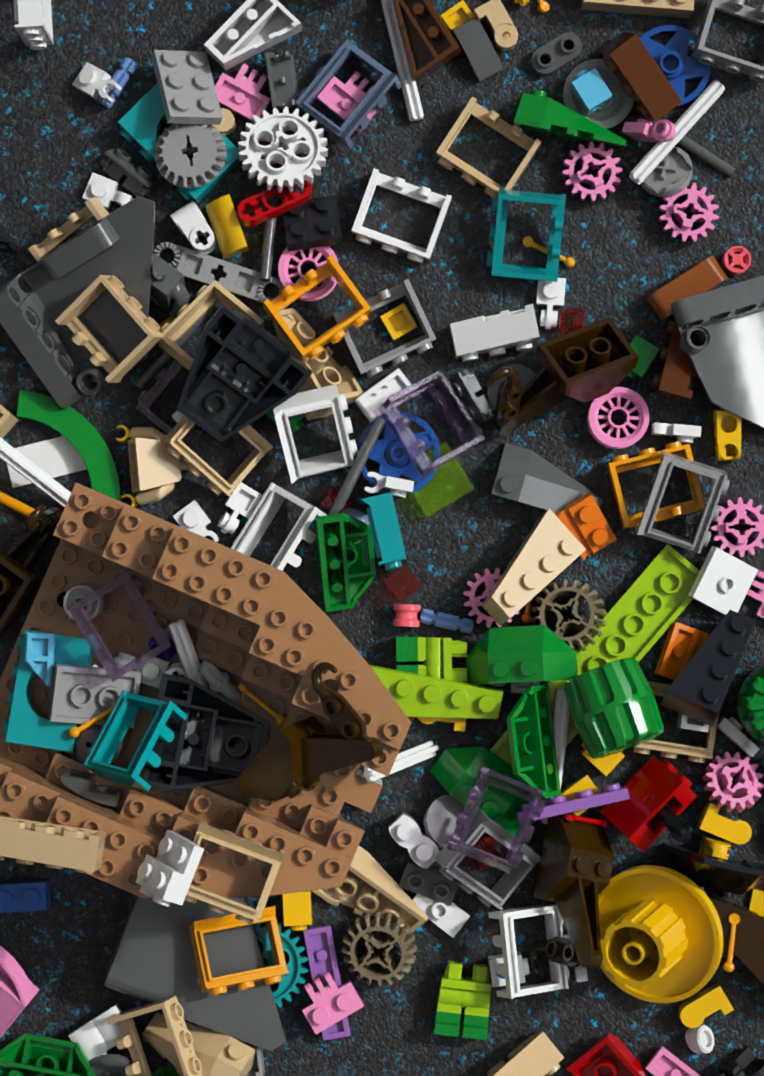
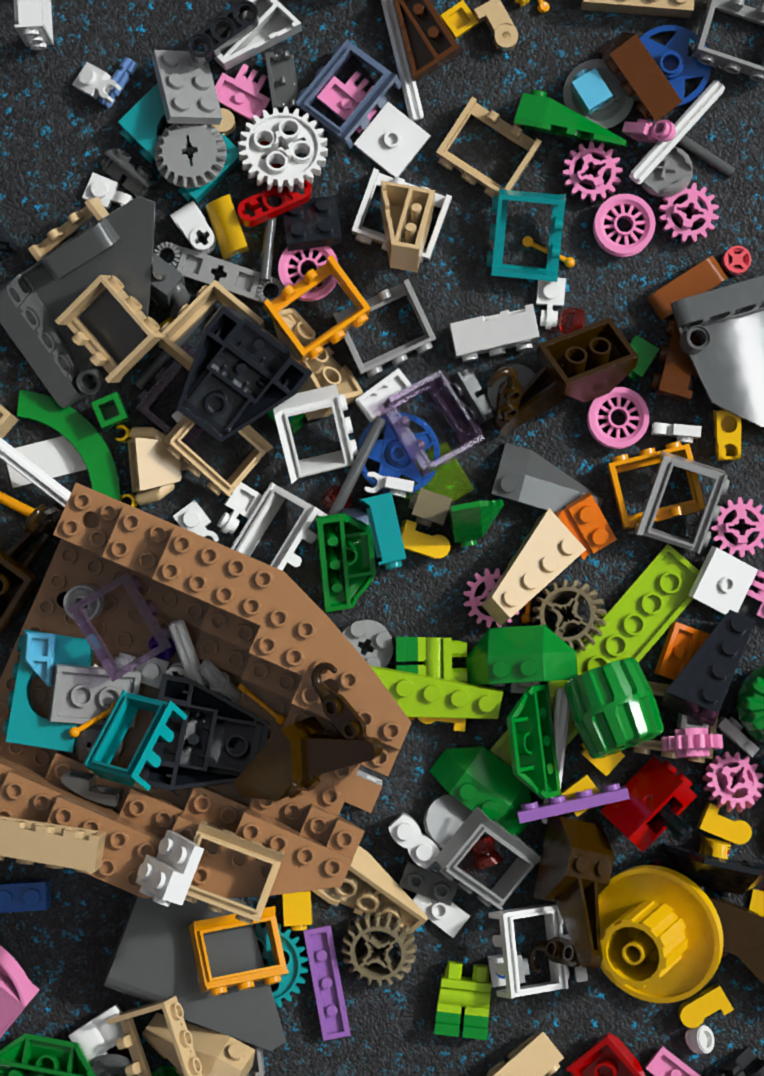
(110, 411): none -> green brick
(228, 19): none -> black beam
(330, 1003): bright pink hinge -> none
(379, 637): none -> light grey plate
(392, 140): none -> white plate
(398, 322): yellow tile -> none
(402, 583): clear red tile -> none
(405, 759): white axle -> none
(406, 222): none -> tan wedge
(406, 615): coral wheel -> none
(423, 544): none -> yellow leg
(429, 507): none -> dark tan brick
(446, 621): medium blue axle -> none
(472, 520): none -> green wedge
(474, 798): clear purple window -> none
(477, 48): dark grey slope -> none
(557, 54): dark grey plate -> none
(604, 823): red hinge -> none
(620, 201): none -> bright pink wheel
(692, 742): none -> bright pink gear
(733, 919): light orange hinge -> none

